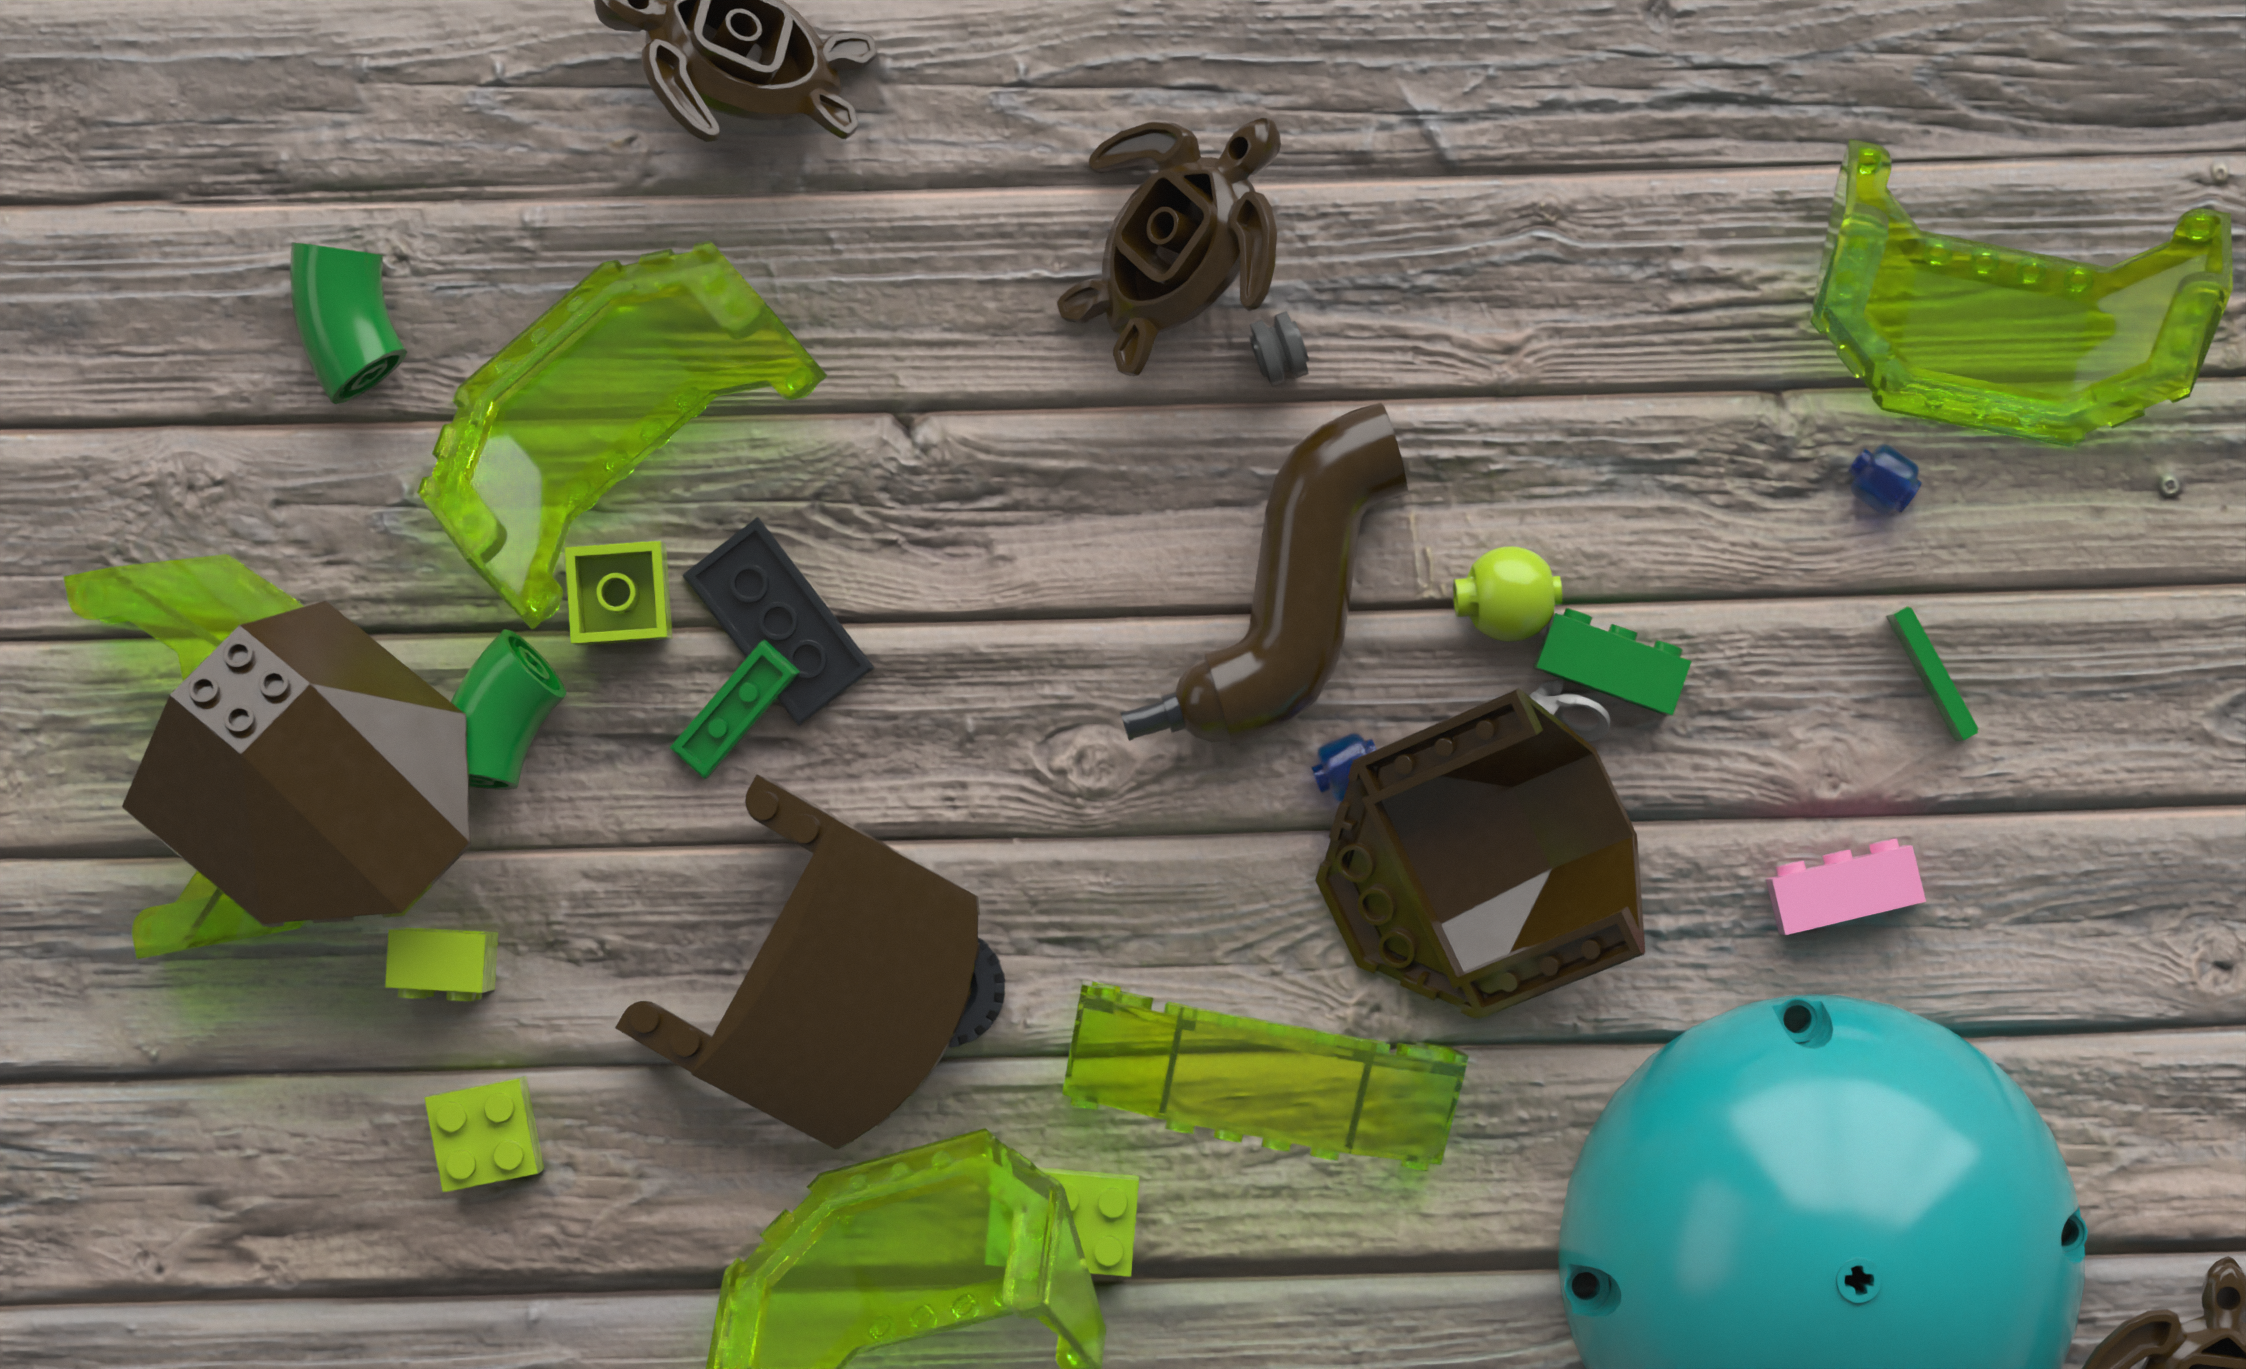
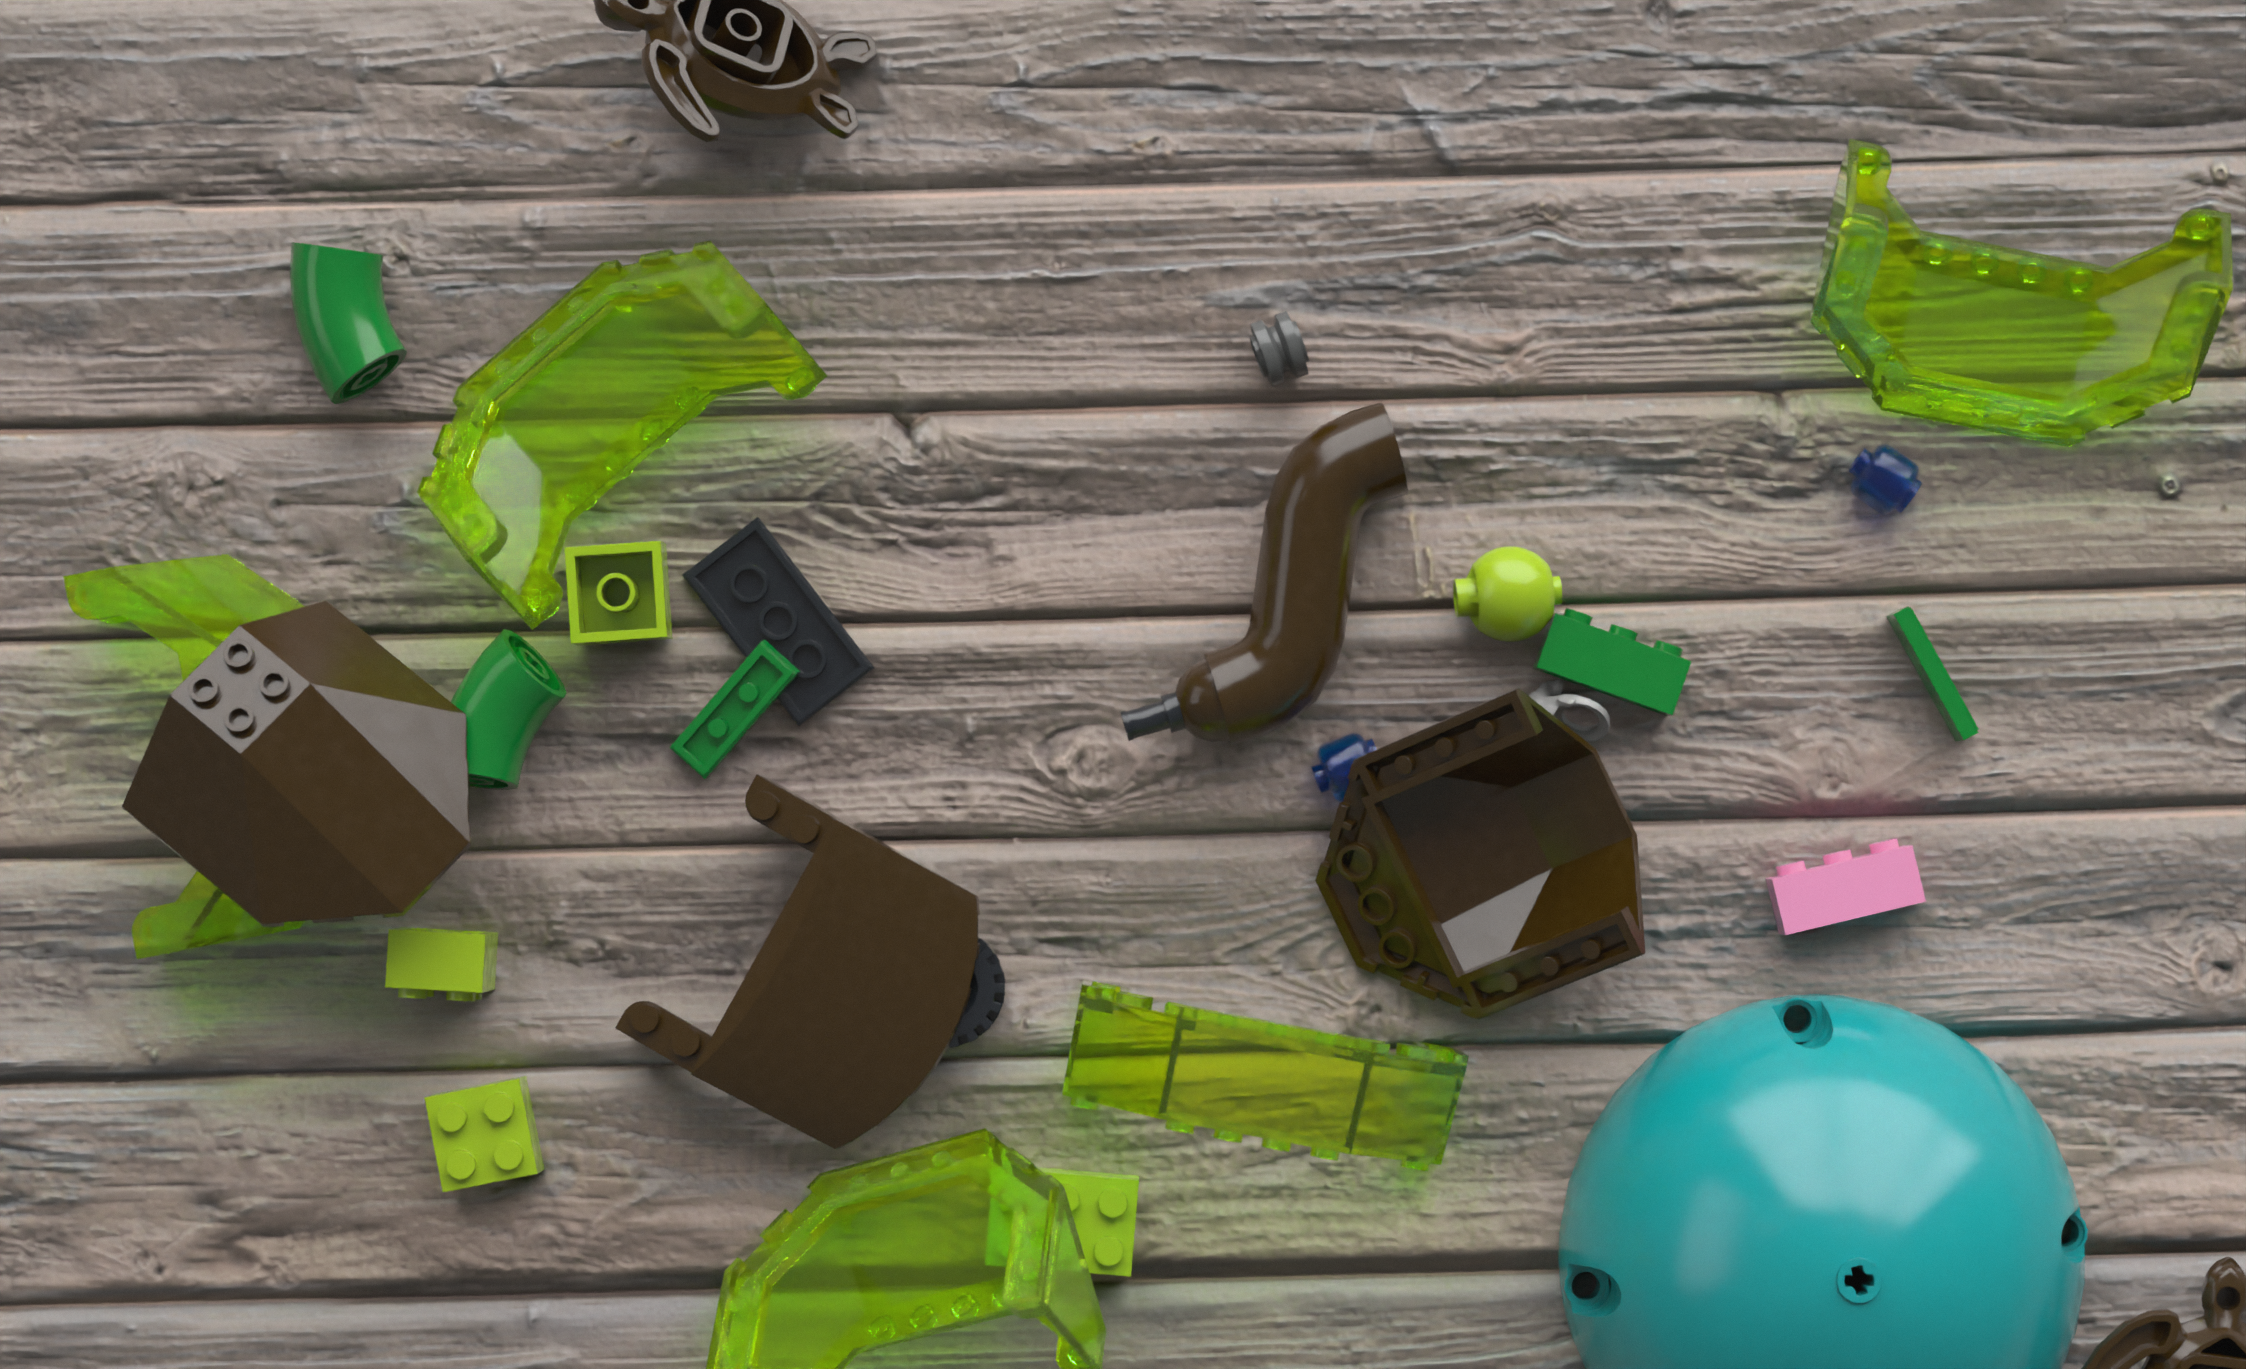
(1179, 234): dark brown animal -> none

